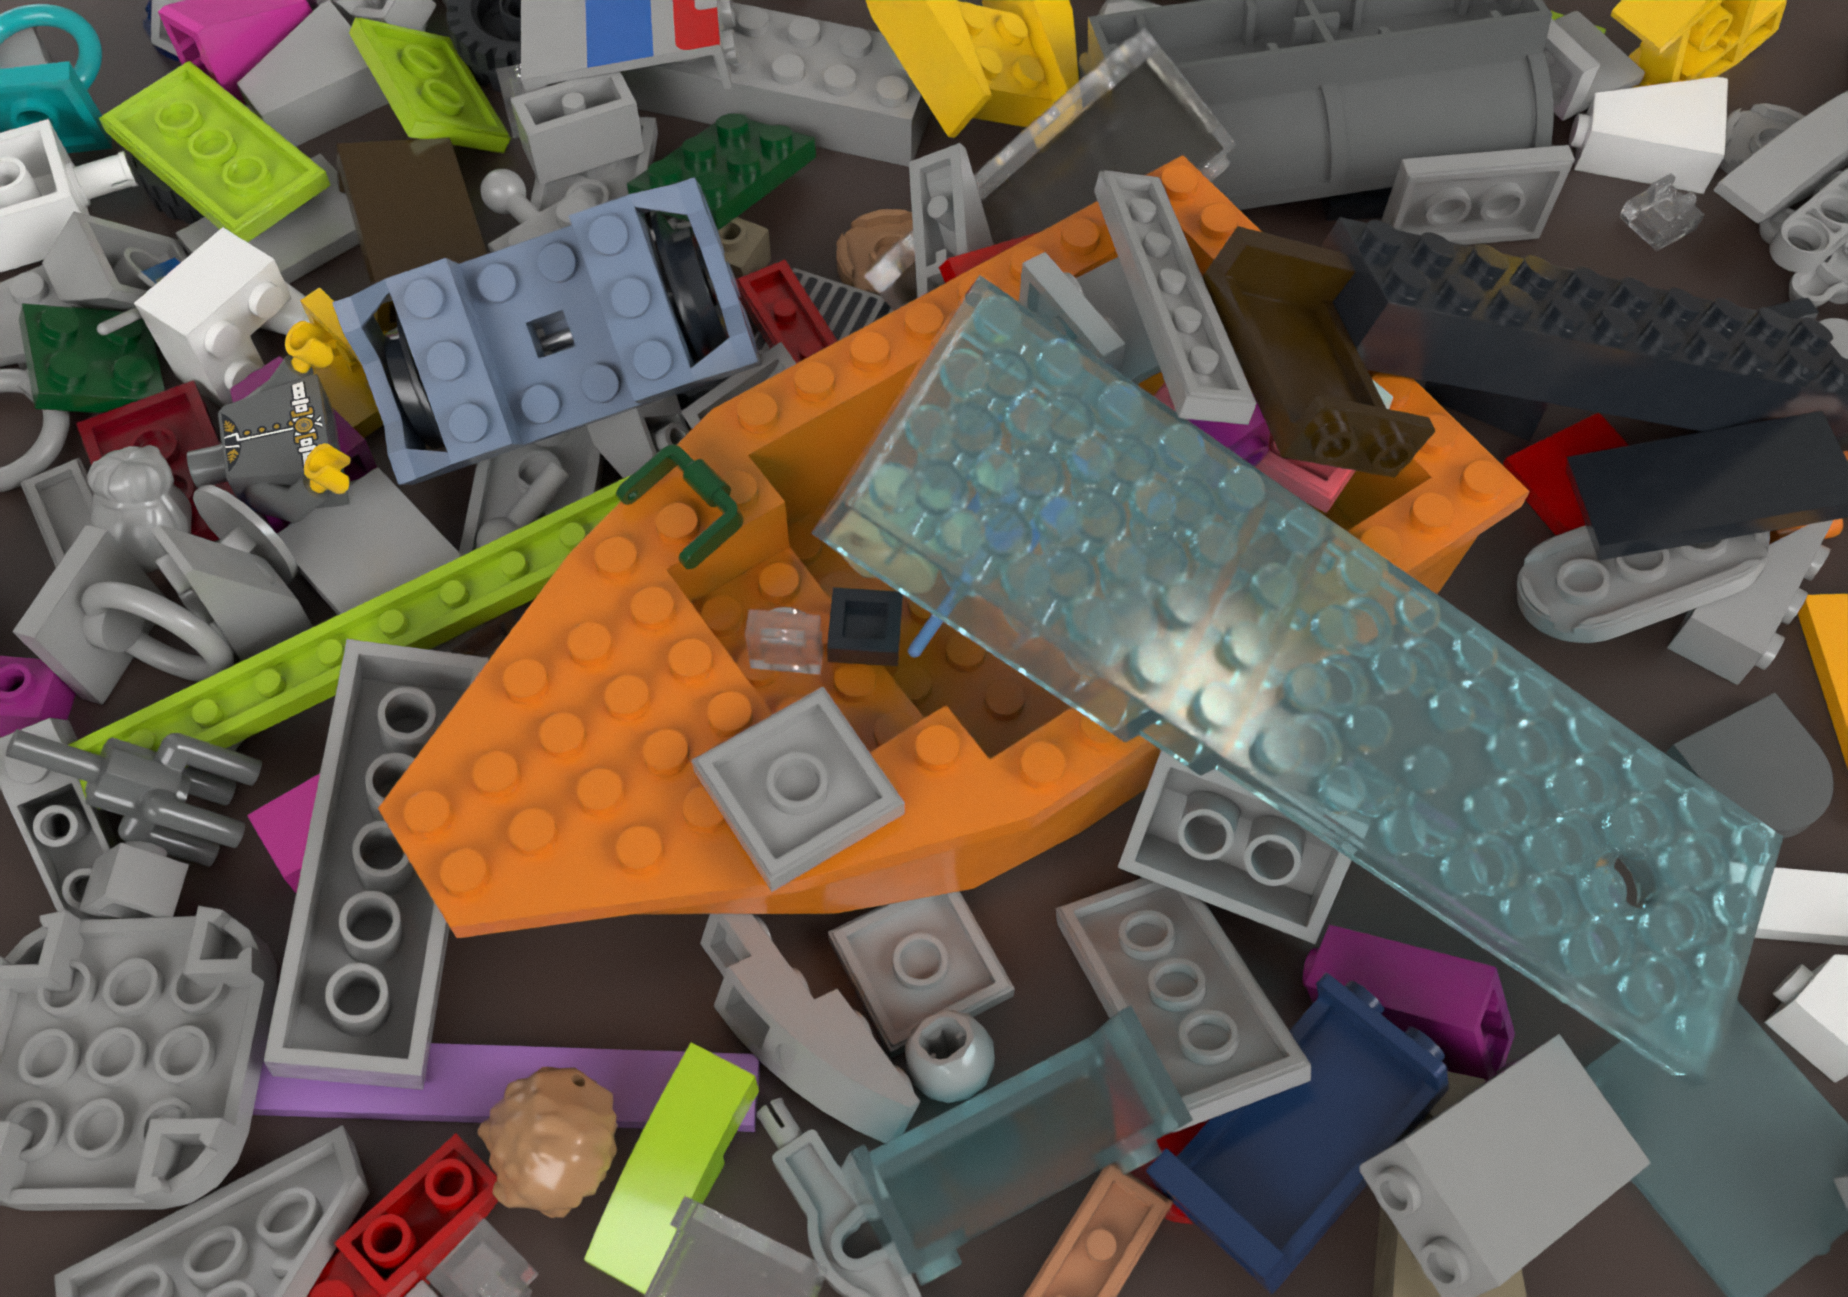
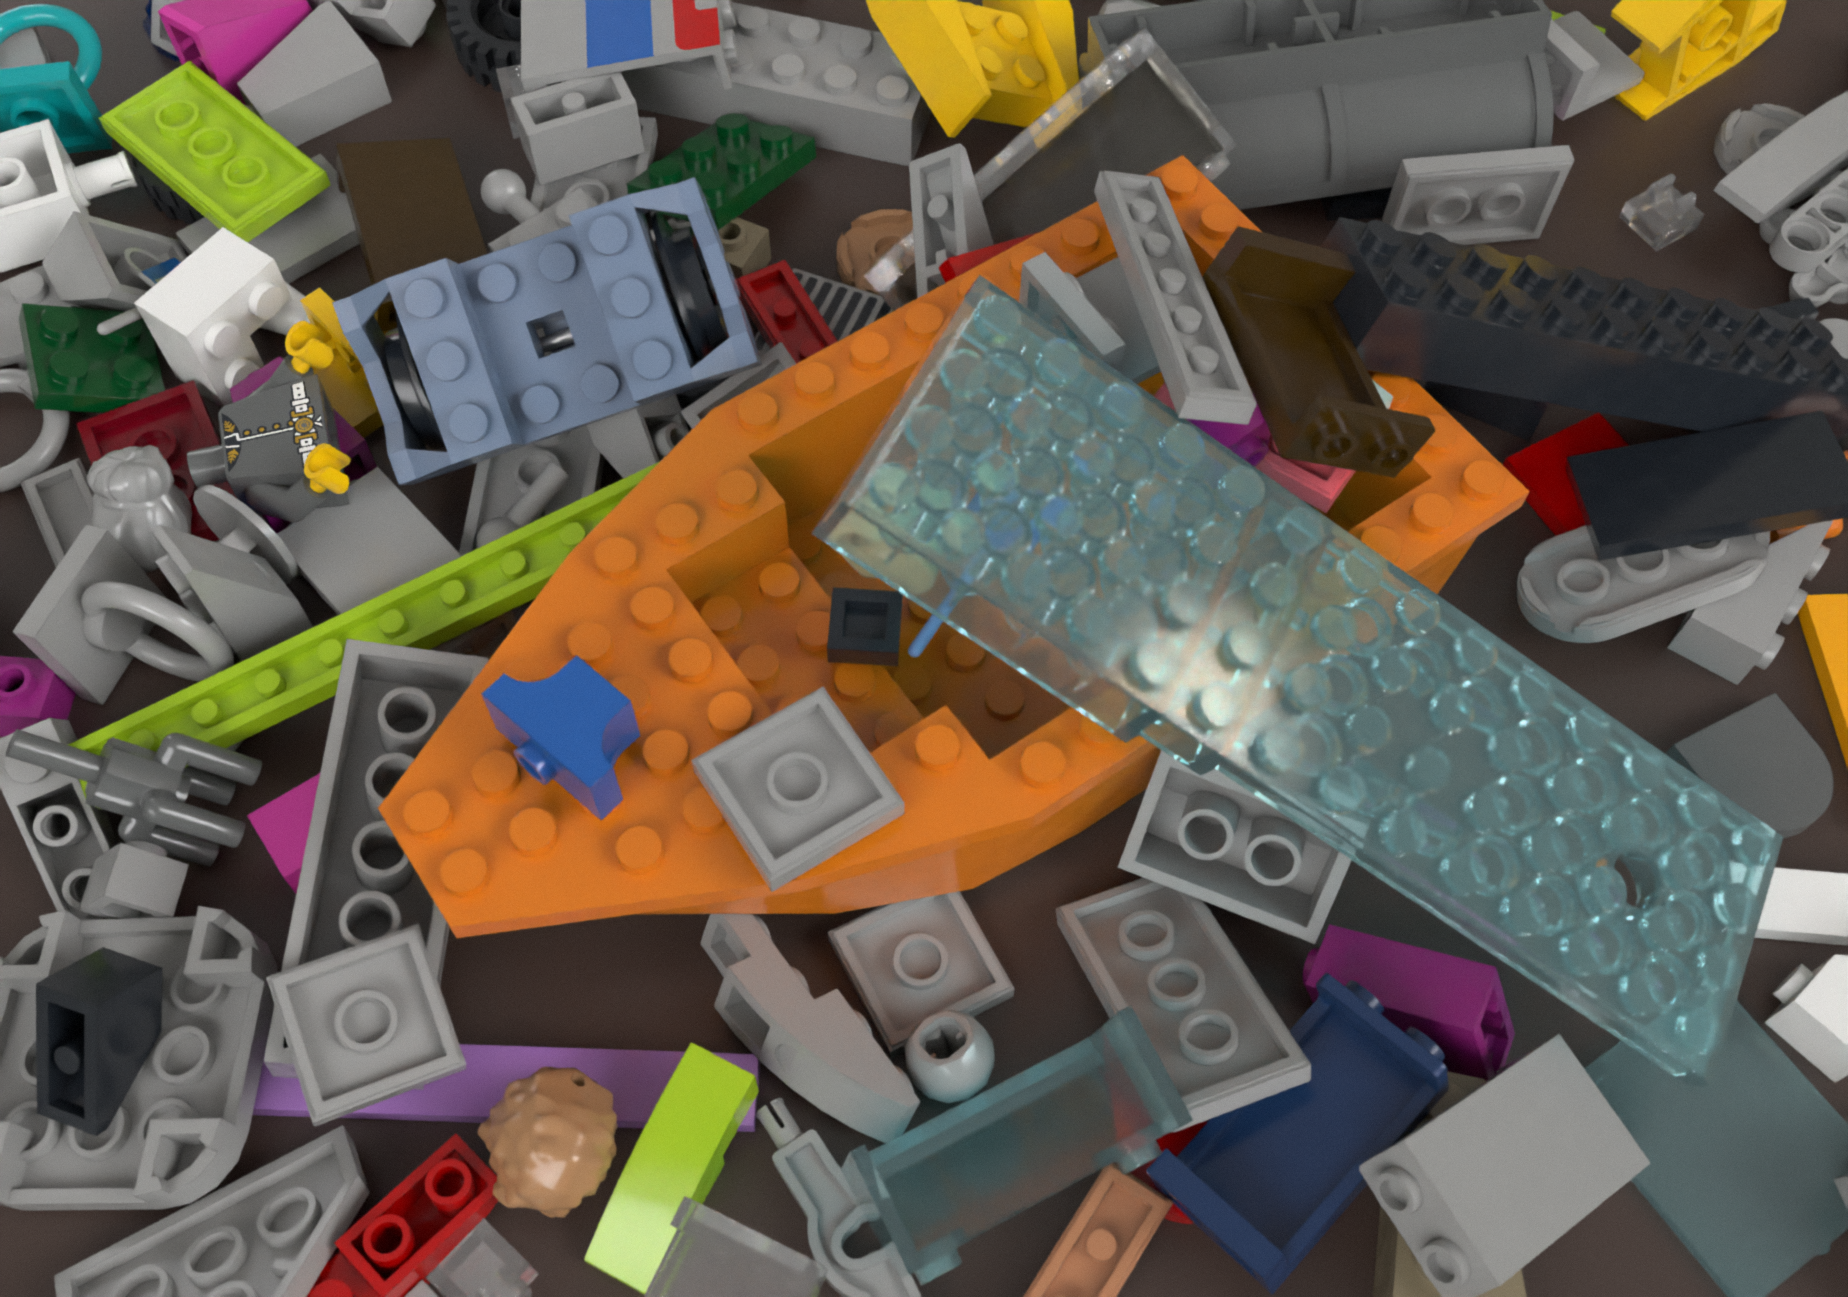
(94, 1036): none -> black slope
(366, 1024): none -> light grey tile
(429, 85): lime tile -> none
(567, 730): none -> blue brick
(704, 483): dark green piece -> none
(784, 640): clear plate -> none
(1655, 133): white slope -> none

